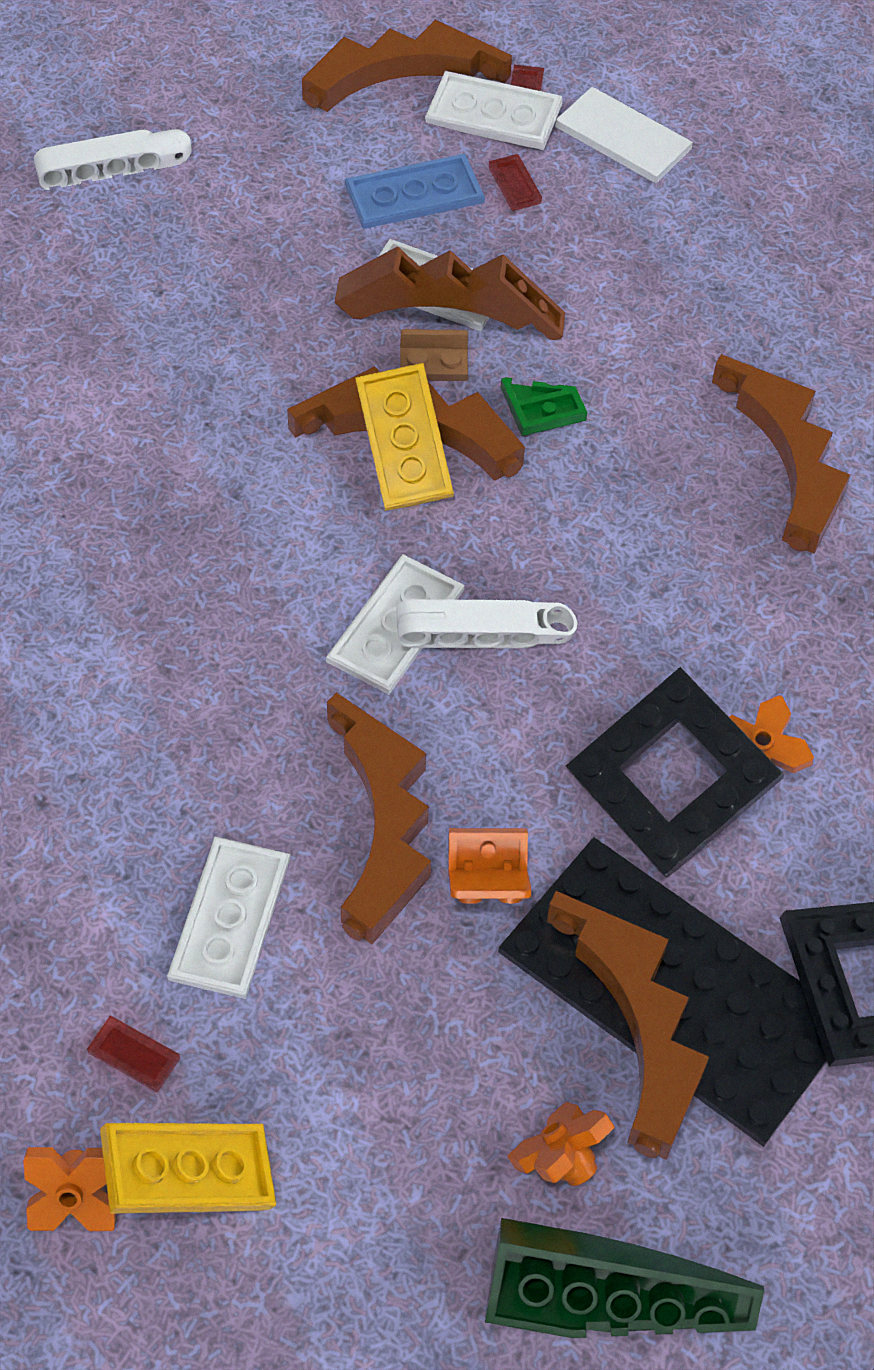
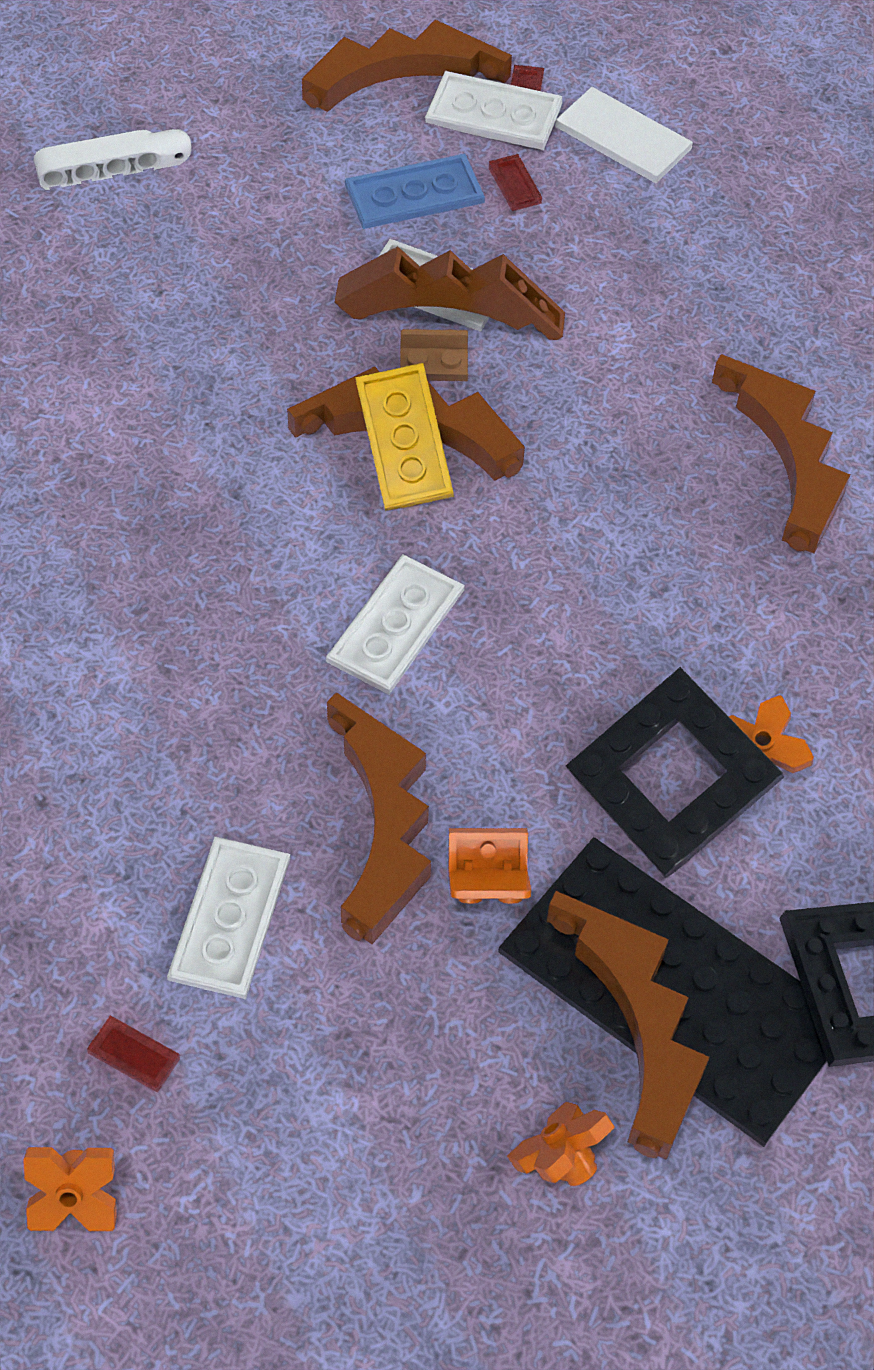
(186, 1167): yellow tile -> none
(481, 623): white piece -> none
(543, 405): green wing -> none
(583, 1282): dark green wedge -> none

